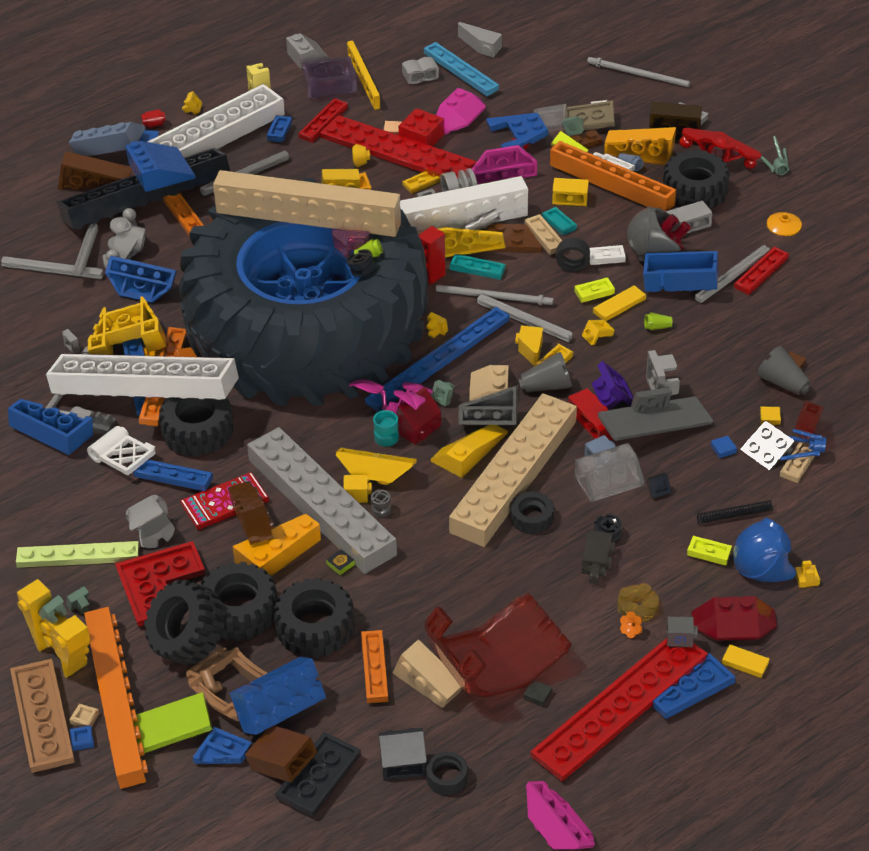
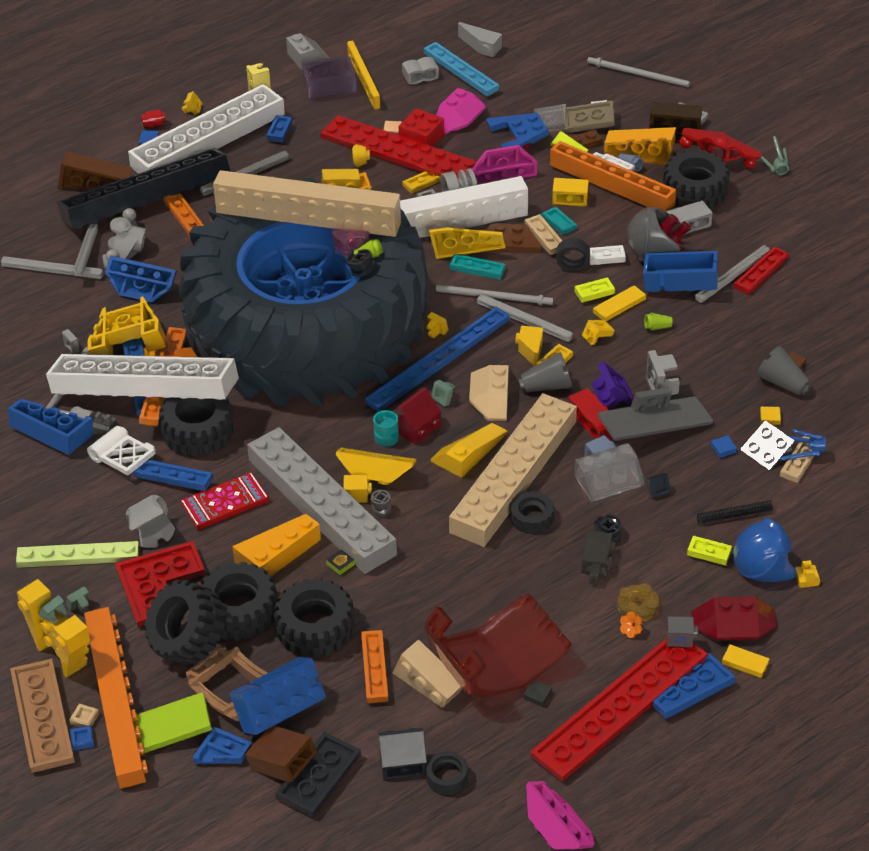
(105, 139): sand blue slope -> none
(157, 164): blue slope -> none
(210, 683): medium nougat arm -> none
(251, 512): reddish brown wedge -> none
(320, 121): red tile -> none
(411, 398): dark pink plant -> none
(434, 249): red brick -> none
(483, 221): light grey pin -> none
(492, 409): dark grey wedge -> none
(573, 125): sand green tile -> none
(784, 224): light orange dish -> none
(808, 418): clear red brick -> none

